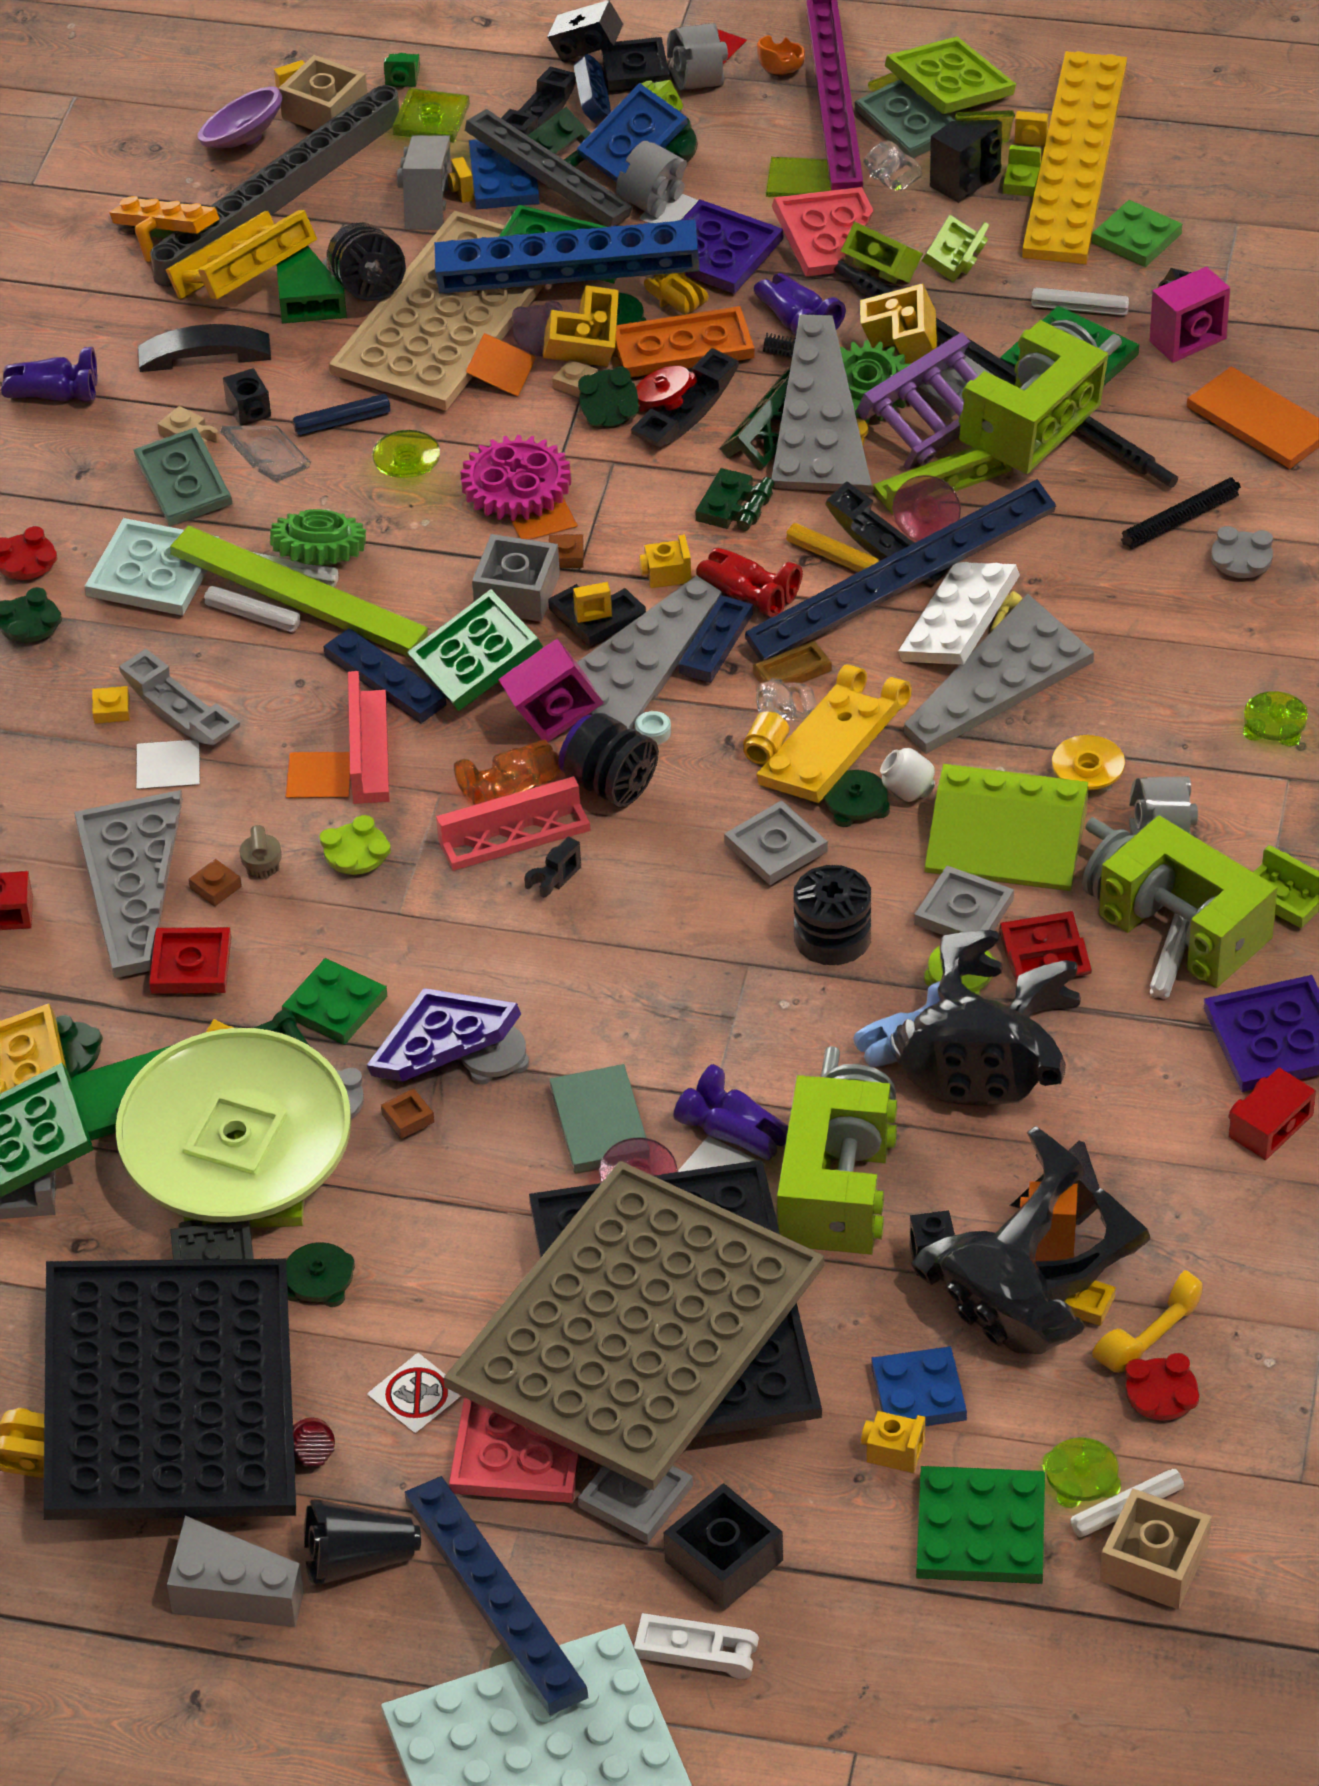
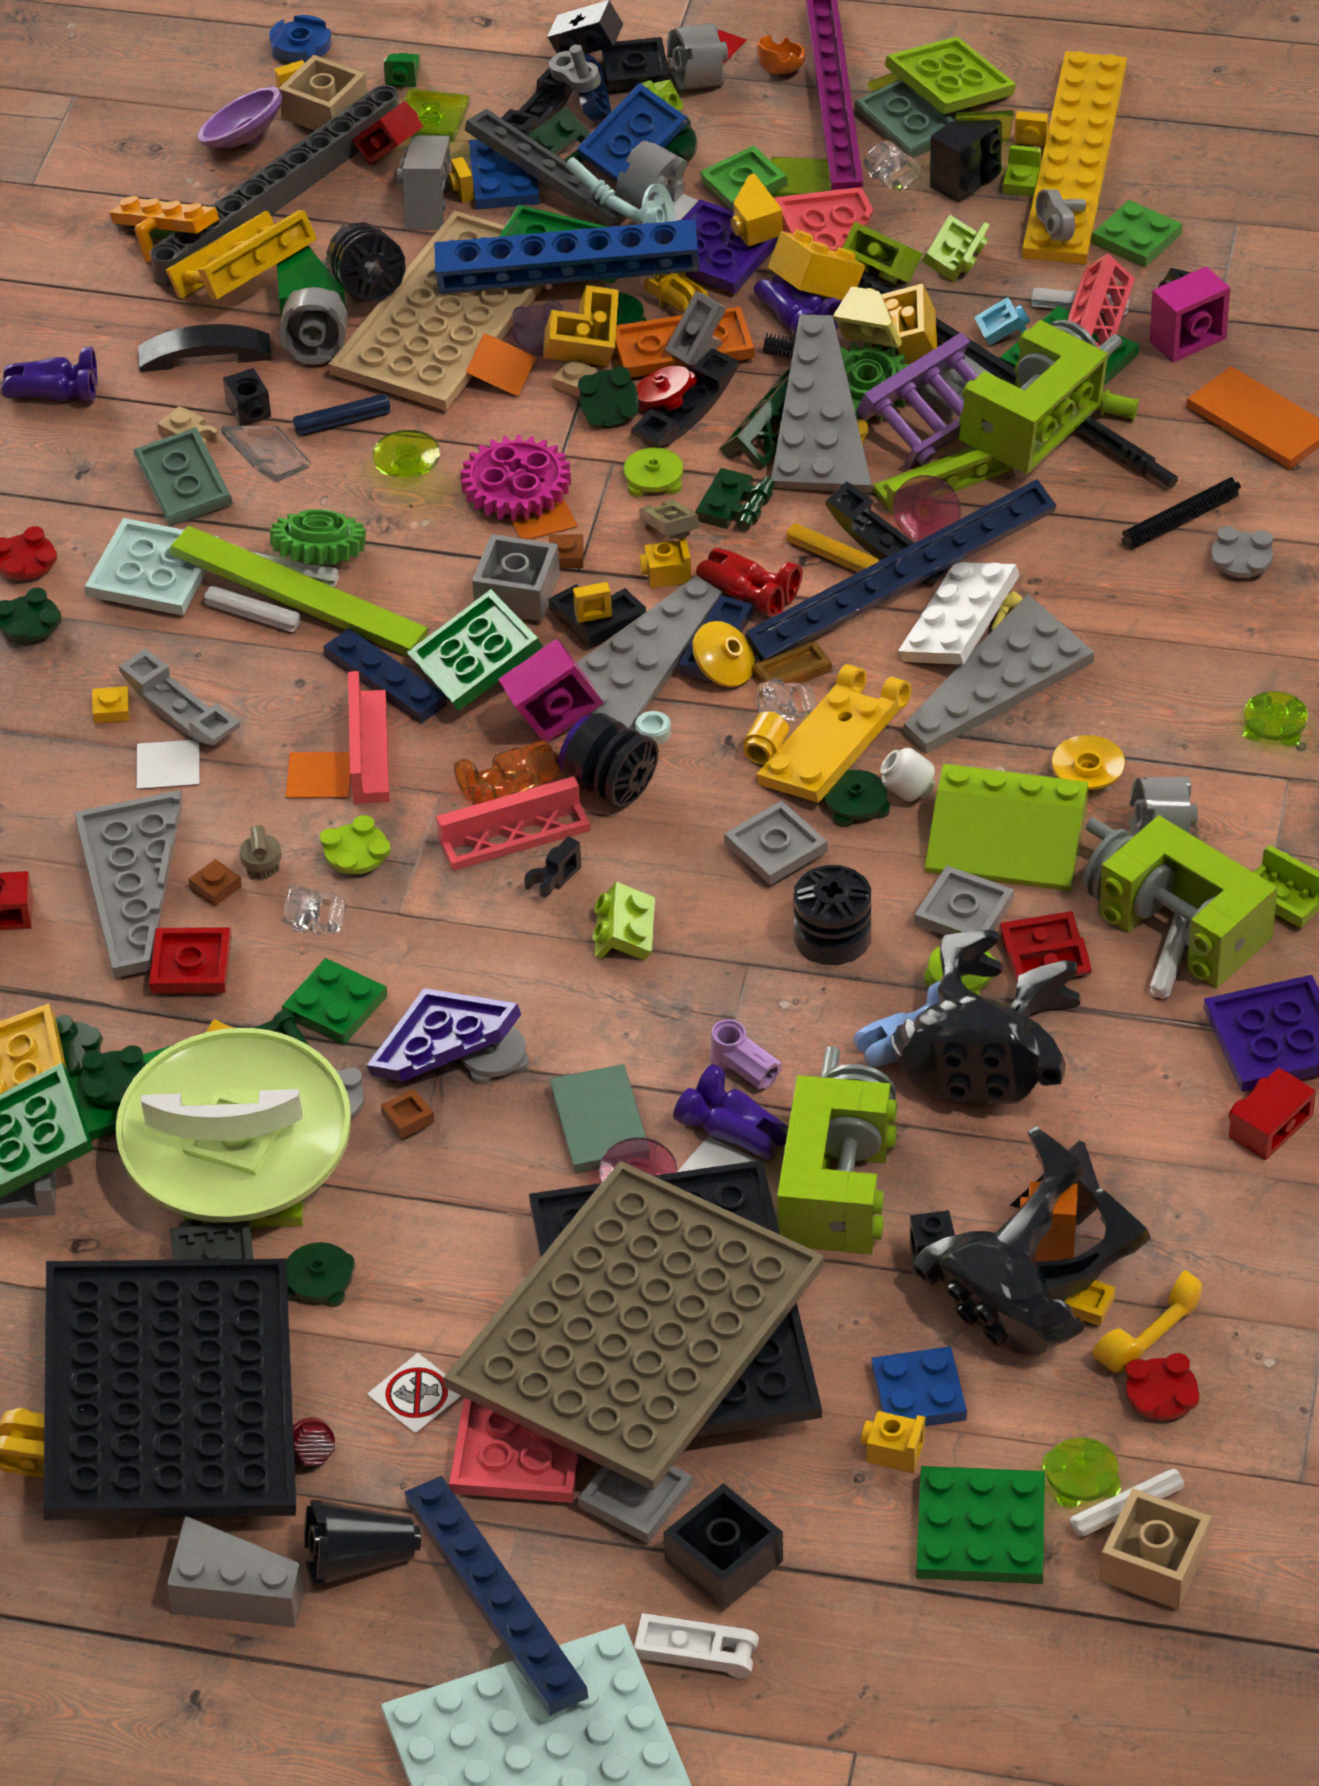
(110, 1073): none -> dark green piece
(222, 1122): none -> white slope
(288, 43): none -> blue plate
(304, 906): none -> clear piece
(313, 325): none -> light grey brick
(388, 132): none -> red brick
(574, 70): none -> light grey piece
(624, 922): none -> lime bracket
(649, 213): none -> light aqua dish
(653, 471): none -> lime piece
(670, 519): none -> dark tan plate
(696, 329): none -> light grey slope
(723, 654): none -> yellow dish
(729, 175): none -> bright green plate
(736, 1052): none -> lavender piece
(756, 213): none -> yellow slope
(814, 267): none -> yellow brick
(866, 318): none -> light yellow slope
(1001, 320): none -> medium azure bracket
(1058, 213): none -> light grey piece
(1092, 298): none -> coral fence
(1118, 405): none -> lime pin

